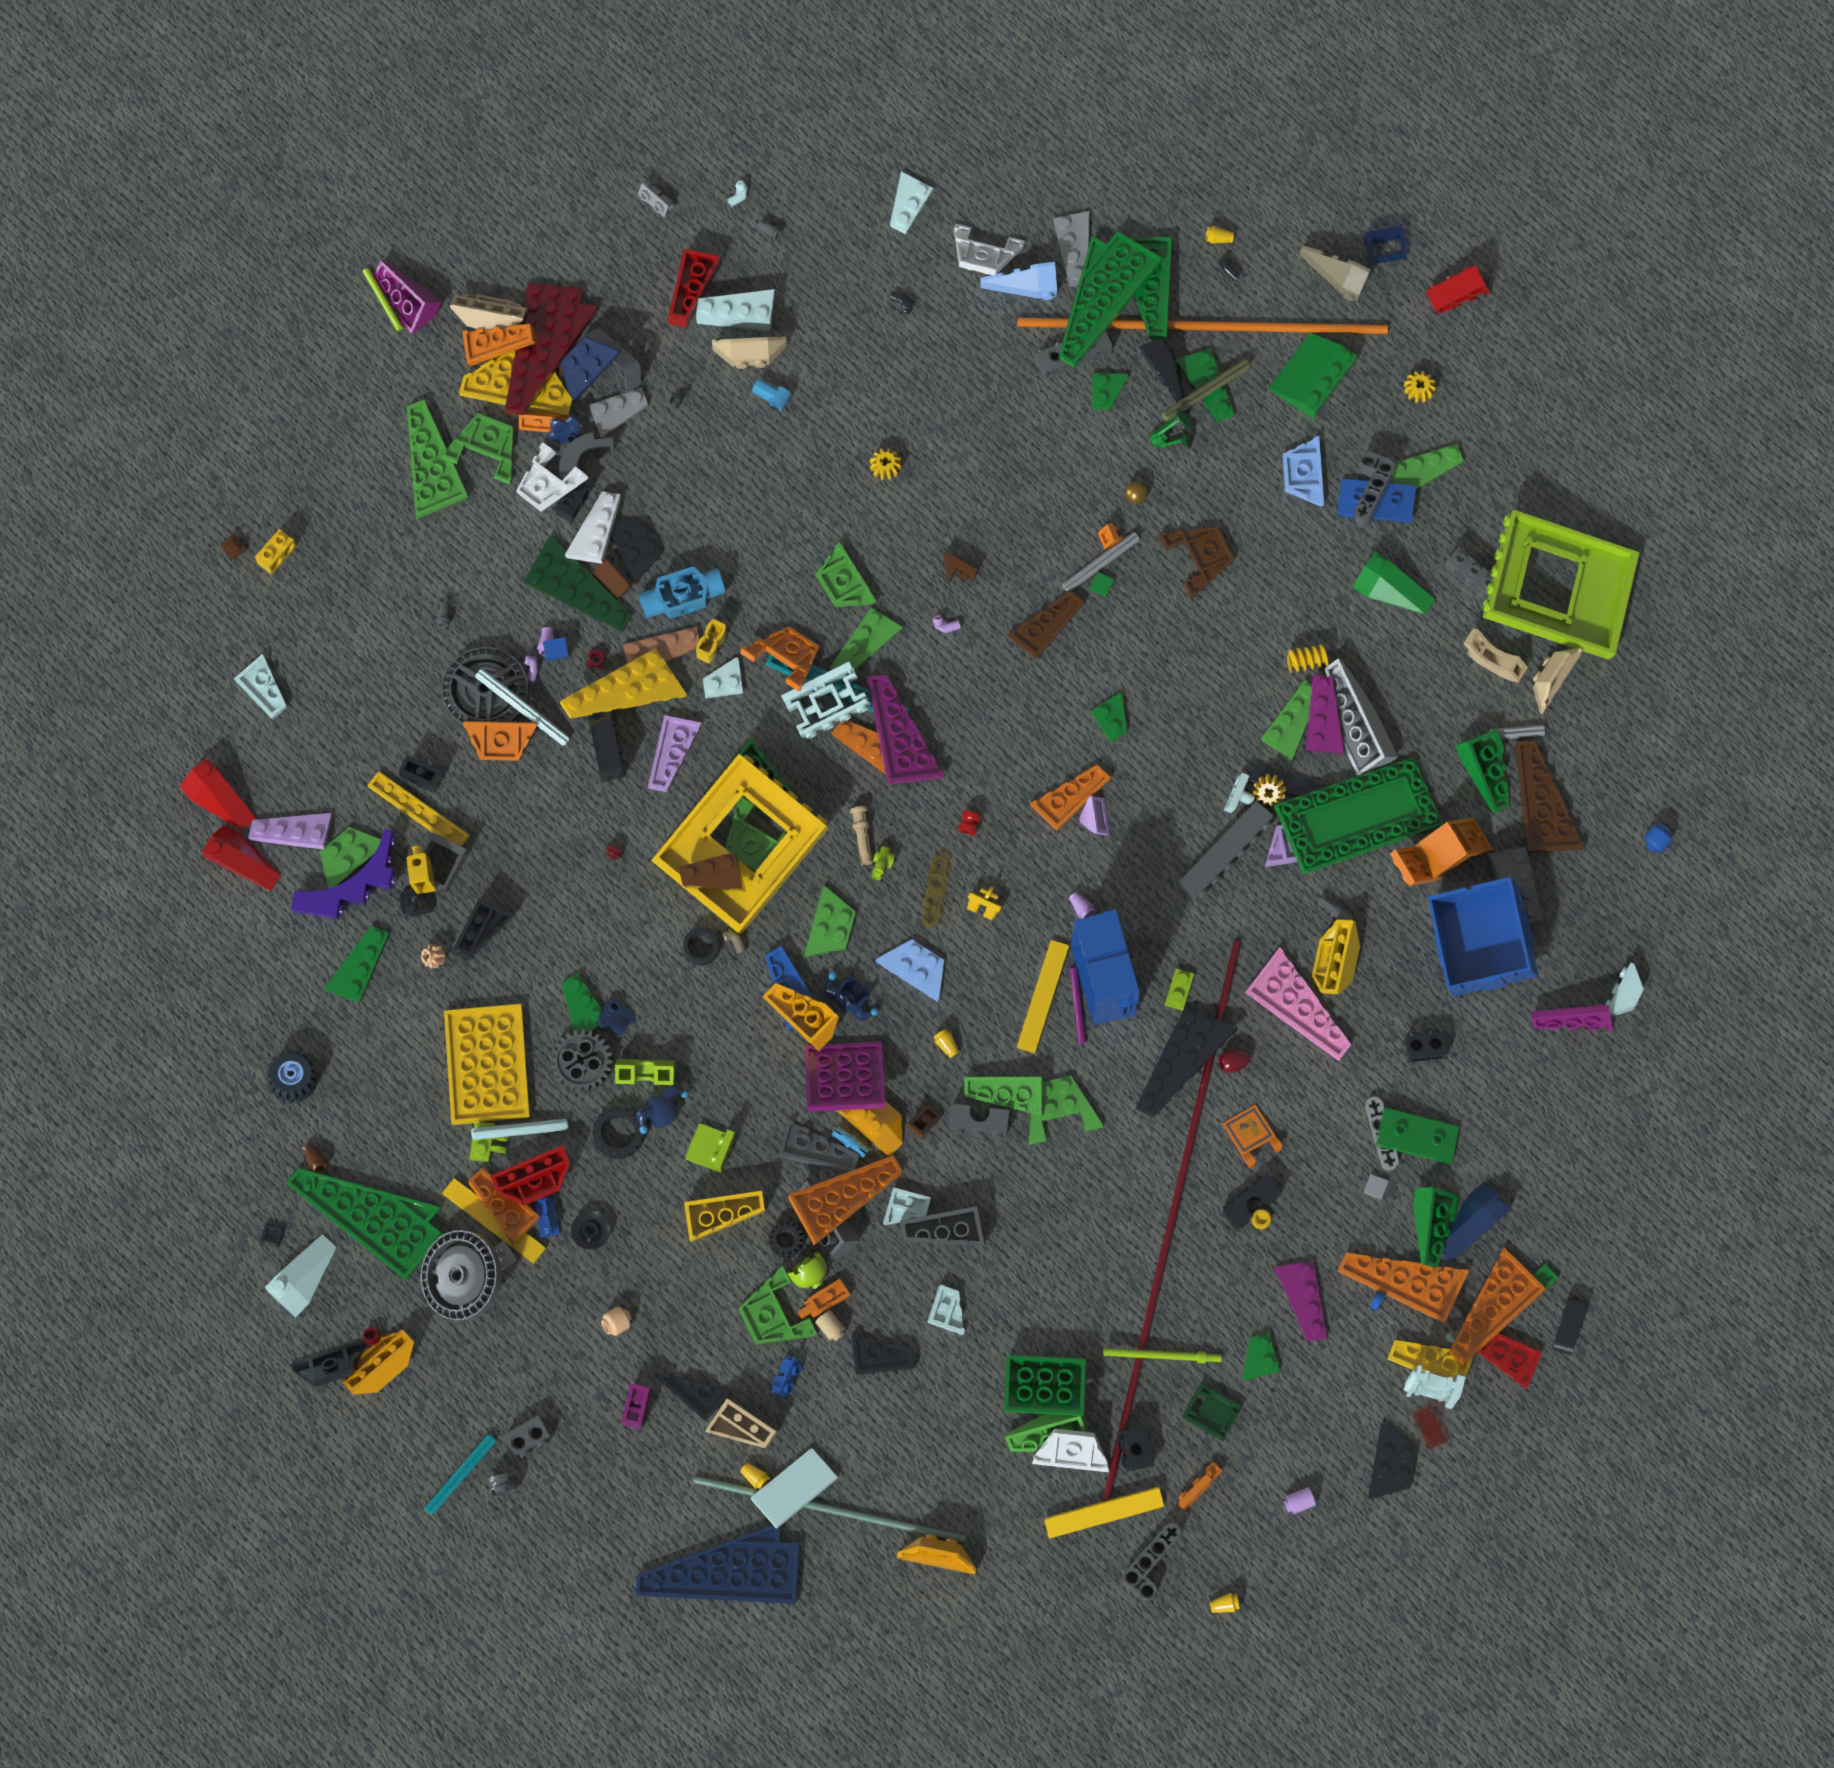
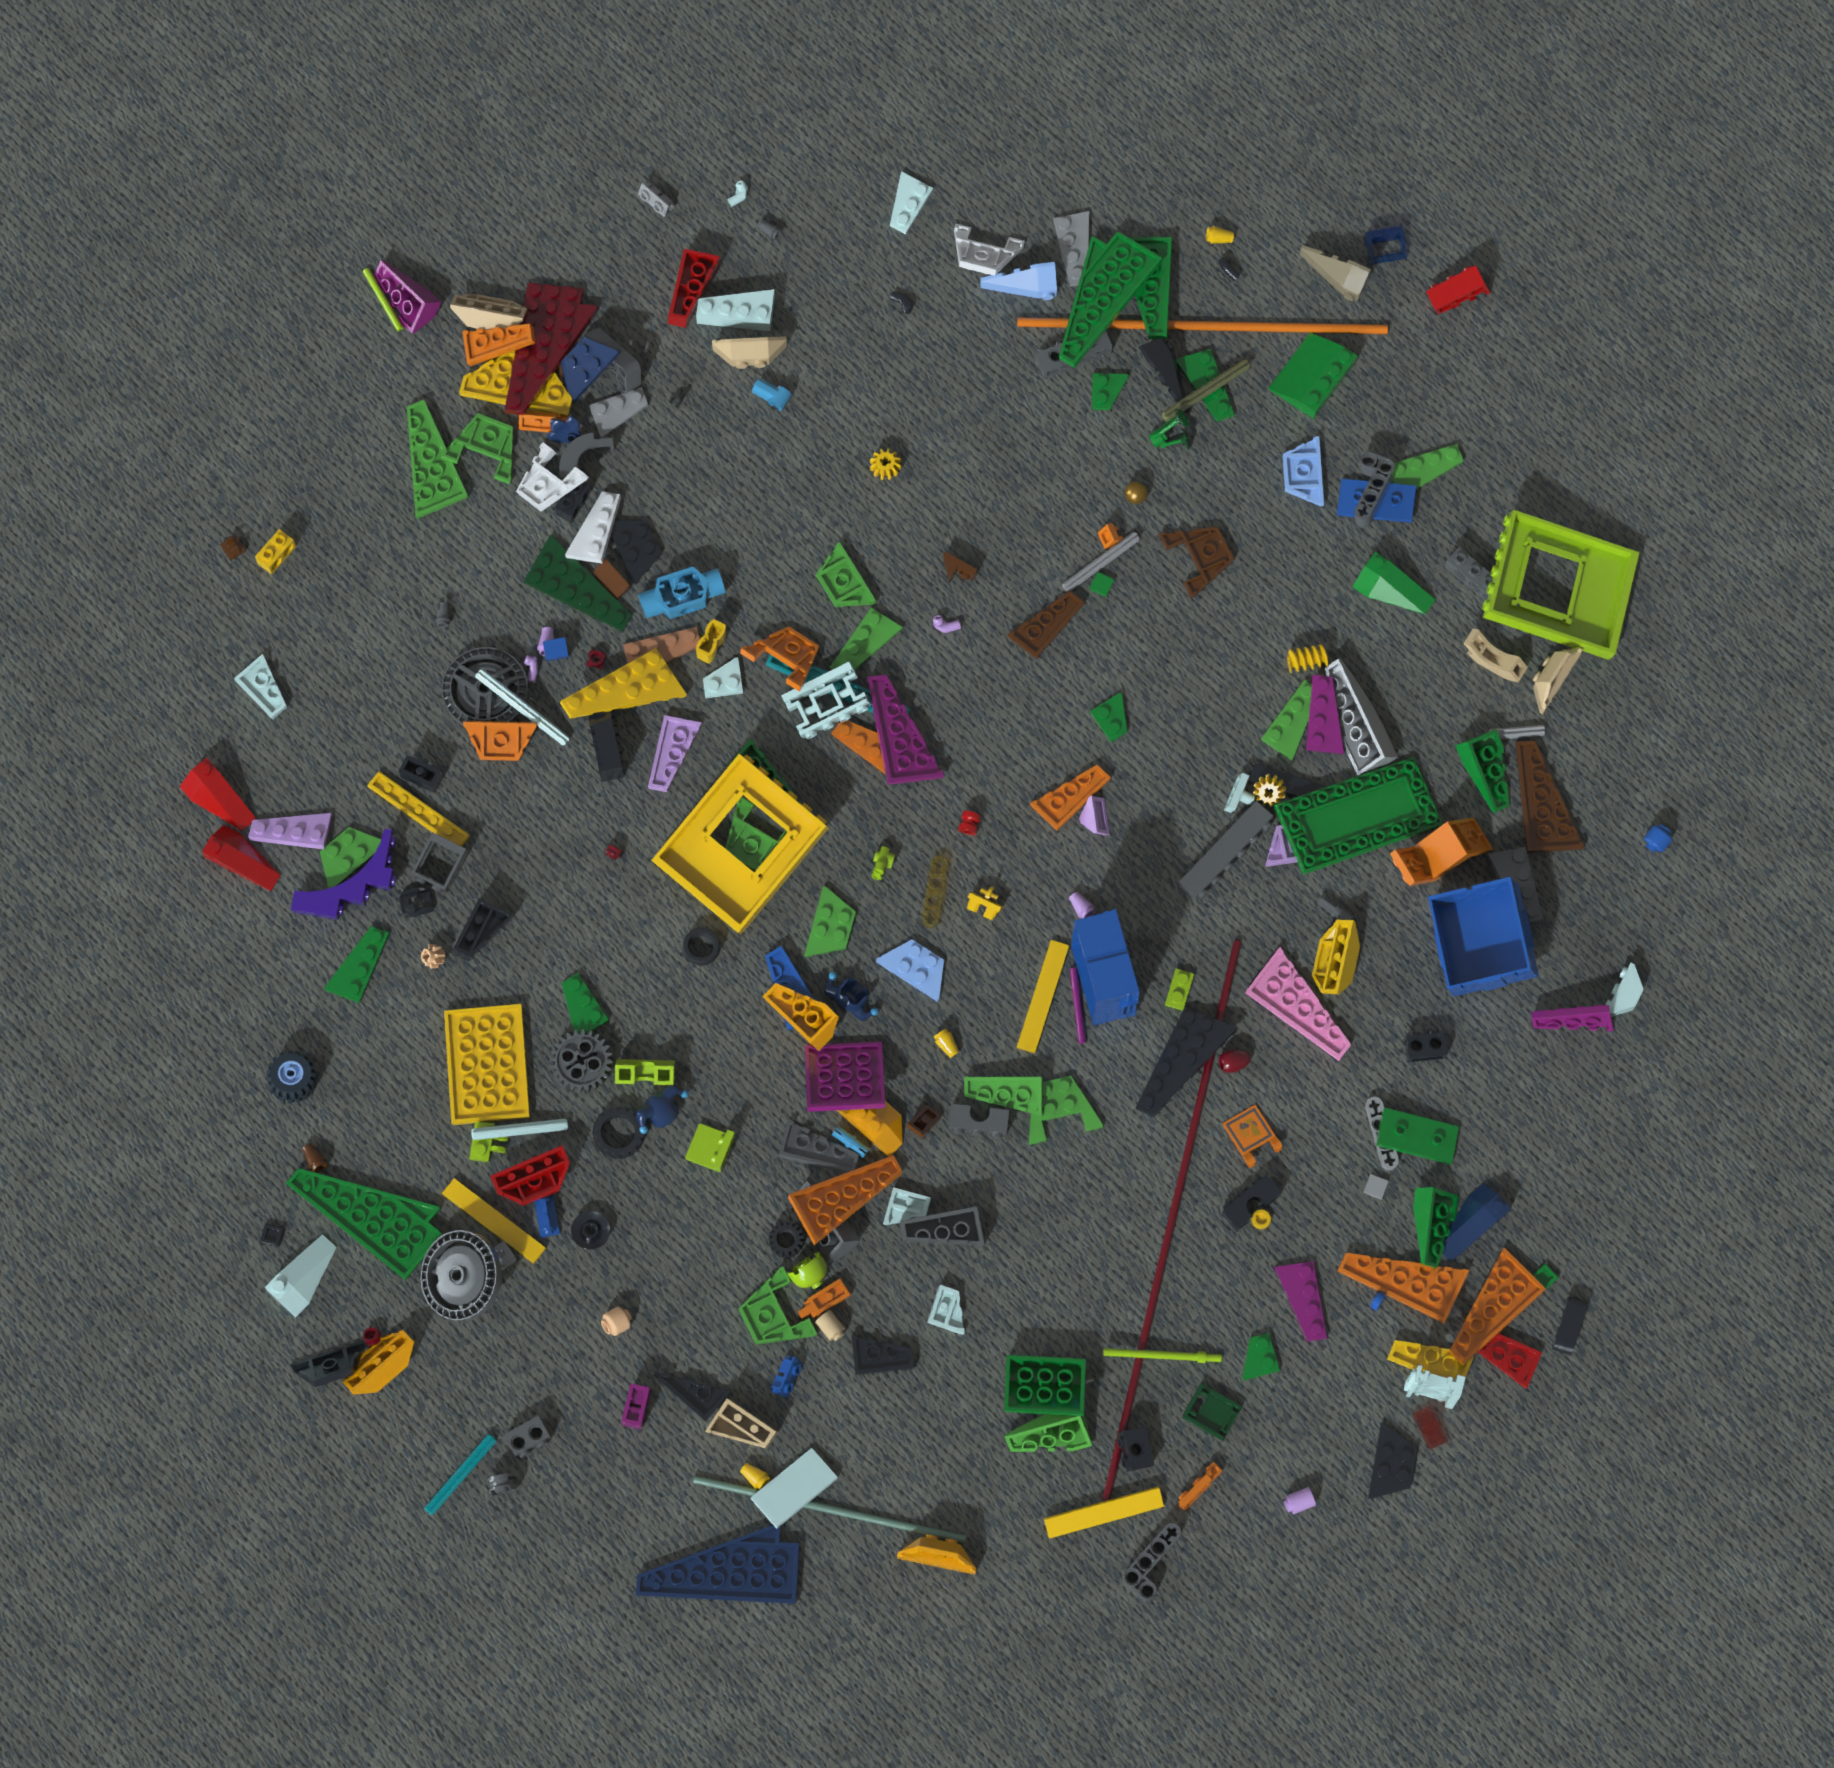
(420, 871): yellow torso -> none
(510, 1216): orange wing -> none
(616, 1018): dark blue plate -> none
(714, 873): reddish brown wedge -> none
(718, 1213): yellow wedge -> none
(735, 938): dark tan arm -> none
(860, 826): tan pin -> none
(1072, 1450): white wing -> none
(1226, 1603): yellow cone -> none
(1423, 393): yellow gear -> none

